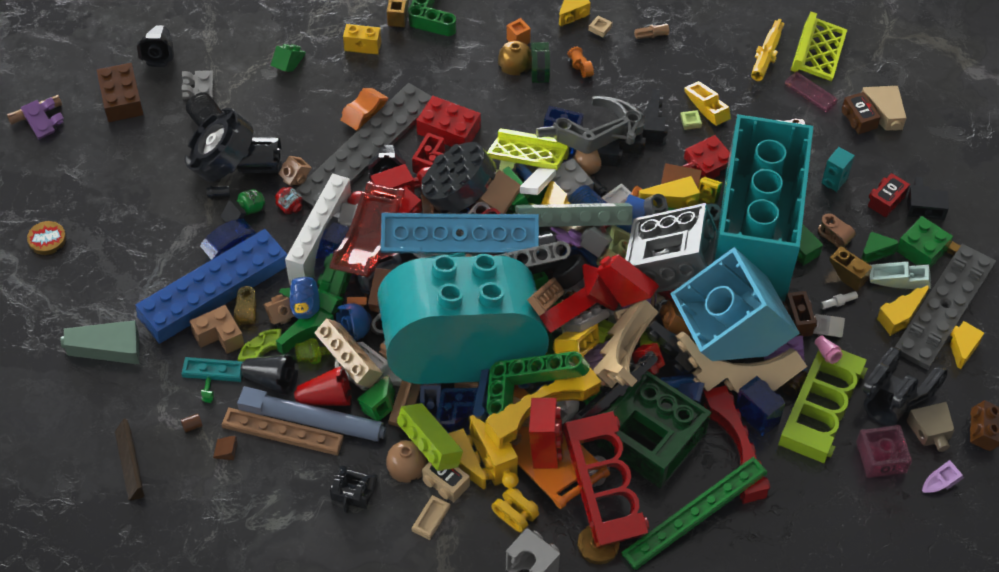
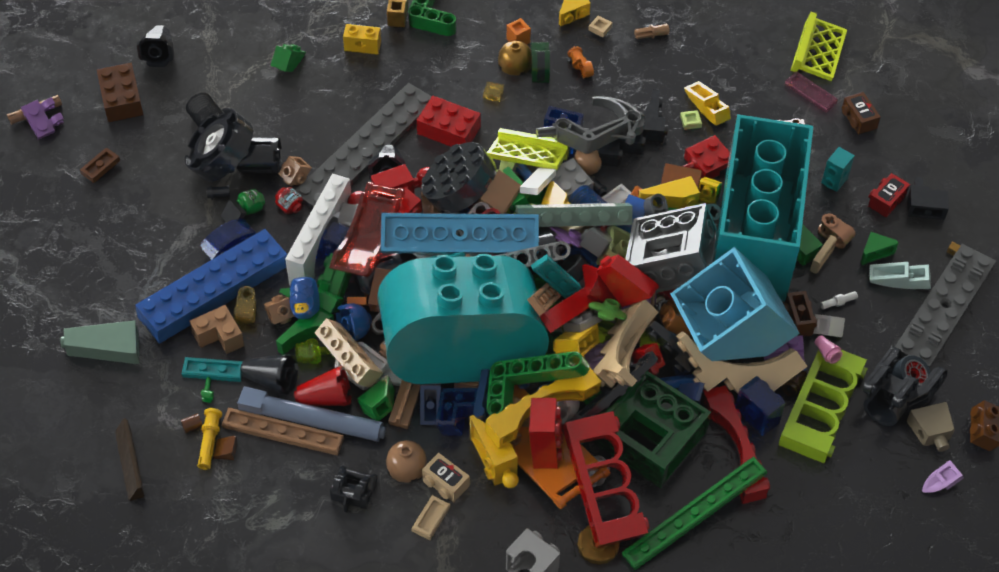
(46, 237): tile -> none
(100, 165): none -> reddish brown plate
(203, 83): light grey plate -> none
(210, 430): none -> yellow pin
(260, 345): lime tile -> none
(363, 108): orange brick -> none
(427, 152): red brick -> none
(429, 437): lime brick -> none
(470, 460): yellow slope -> none
(493, 91): none -> clear yellow tile
(515, 509): yellow brick -> none
(556, 276): none -> teal tile
(608, 310): none -> bright green plate
(767, 53): yellow piece -> none
(823, 254): none -> tan tile
(850, 268): pearl gold slope -> none
(883, 451): clear pink brick -> none
(888, 105): tan slope -> none
(899, 313): yellow slope -> none
(911, 366): none -> wheel
(924, 243): green brick -> none
(964, 342): yellow slope -> none

